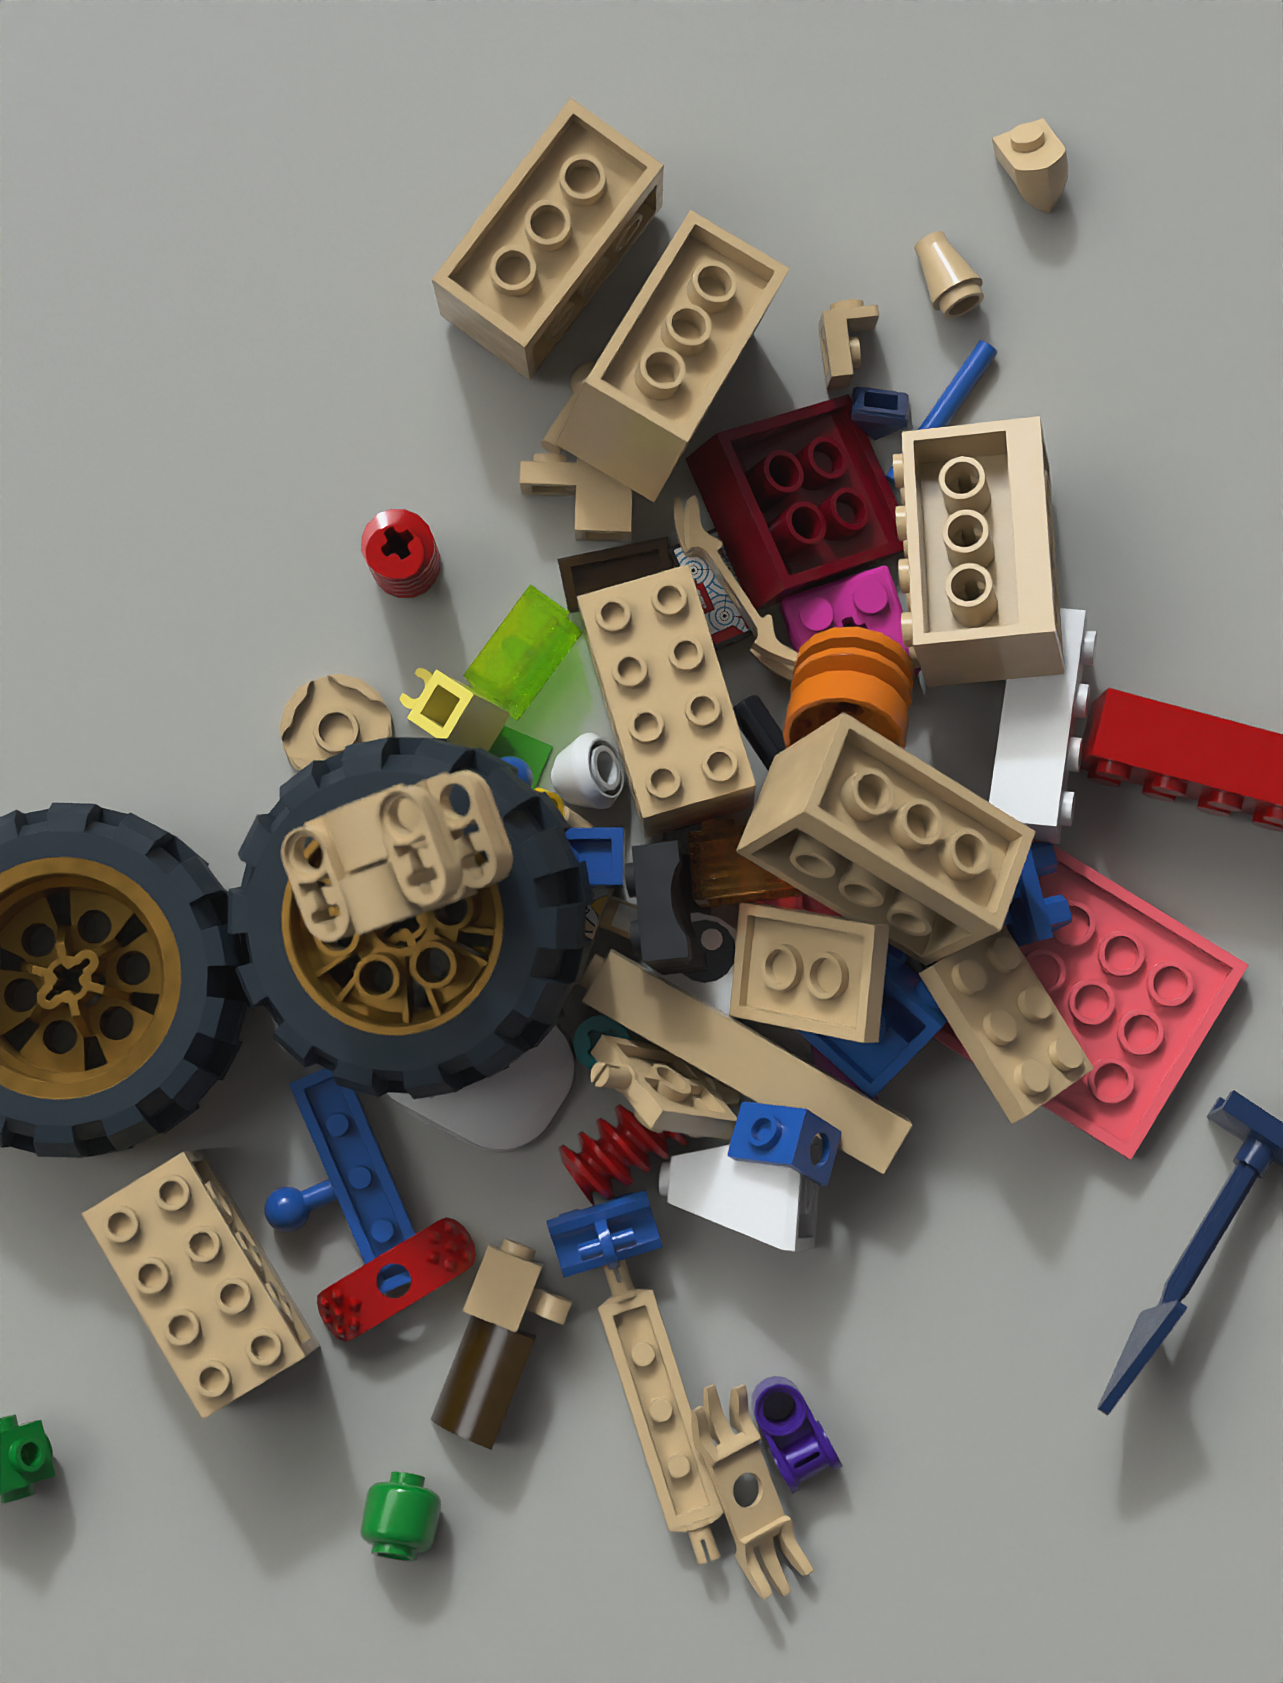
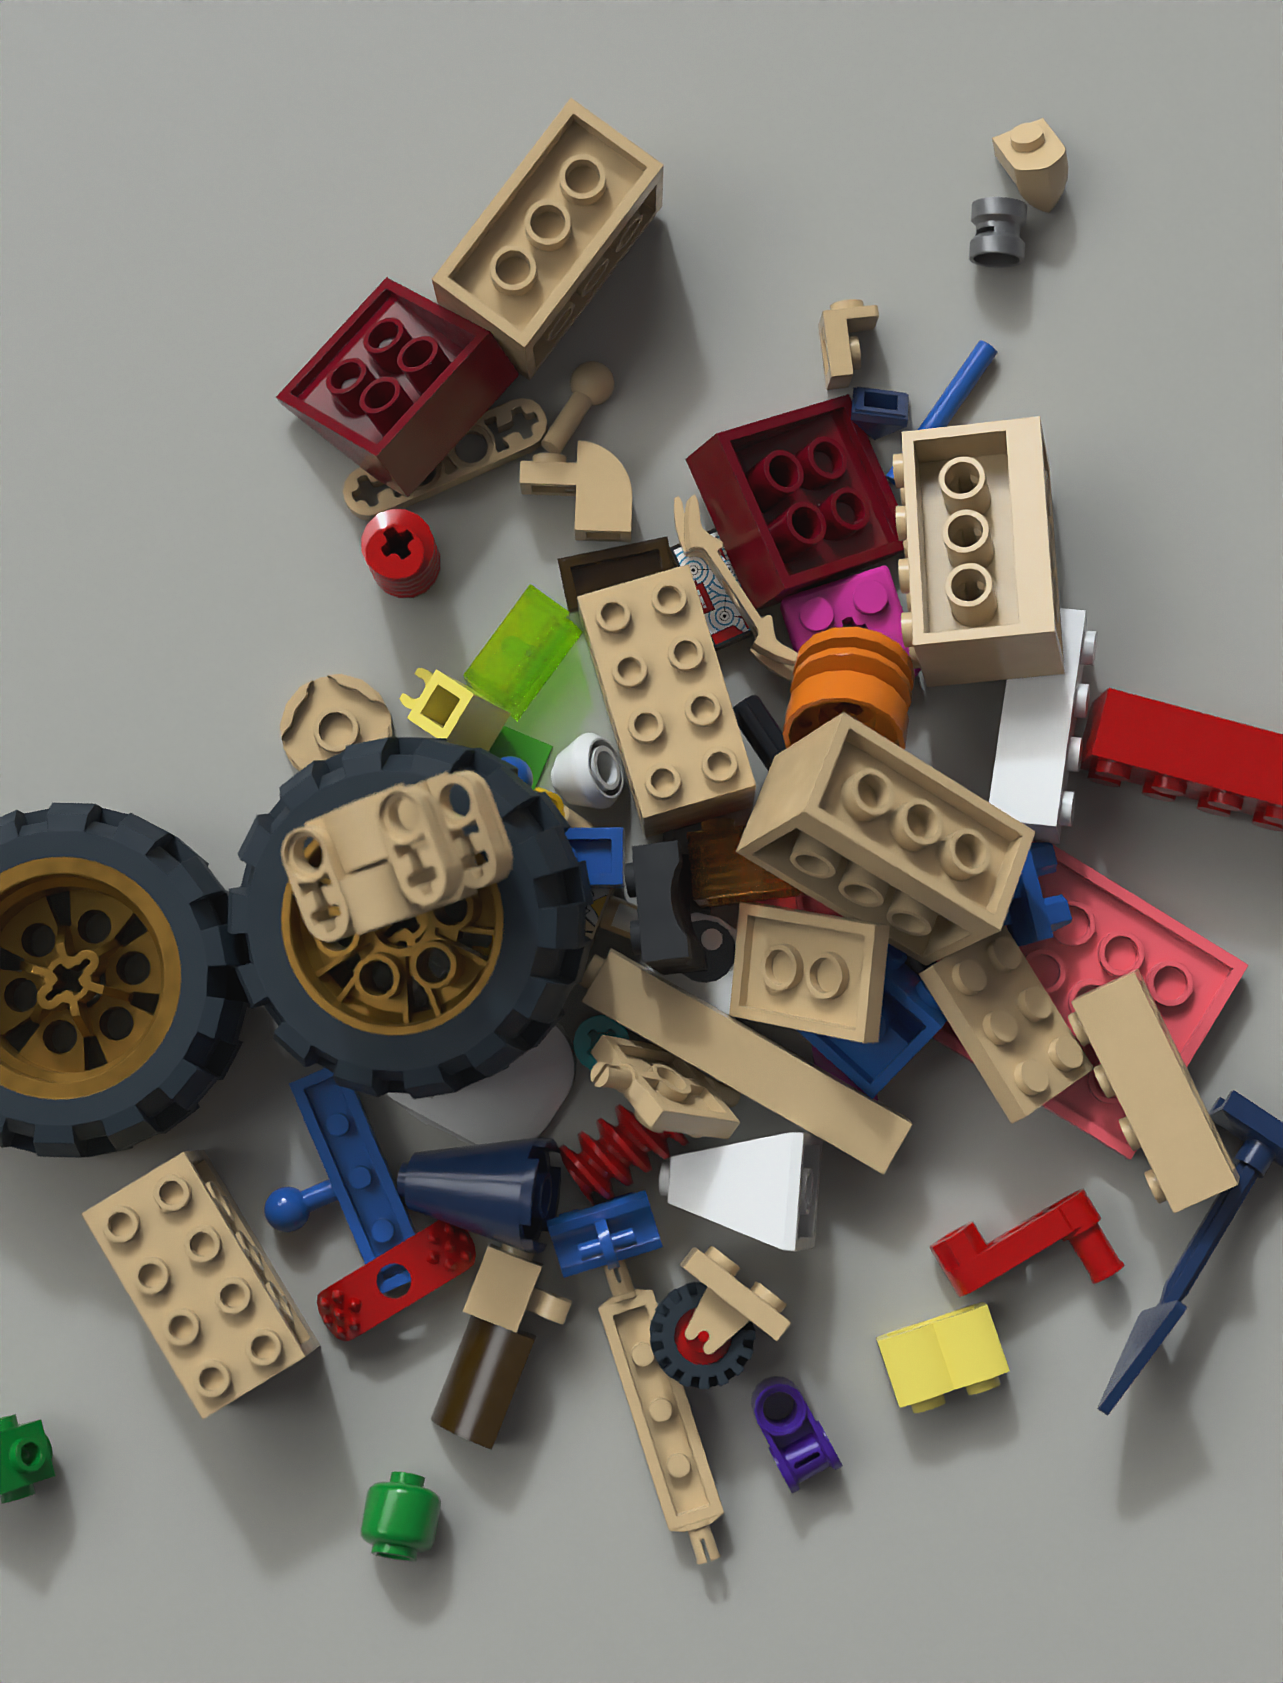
(399, 385): none -> dark red slope
(451, 469): none -> tan beam
(487, 1189): none -> dark blue cone
(671, 355): tan brick -> none
(706, 1327): none -> plate
(762, 1521): tan piece -> none
(784, 1139): blue bracket -> none
(943, 1356): none -> light yellow brick
(949, 278): tan cone -> none
(974, 1263): none -> red beam
(998, 232): none -> flat silver wheel
(1155, 1092): none -> tan brick

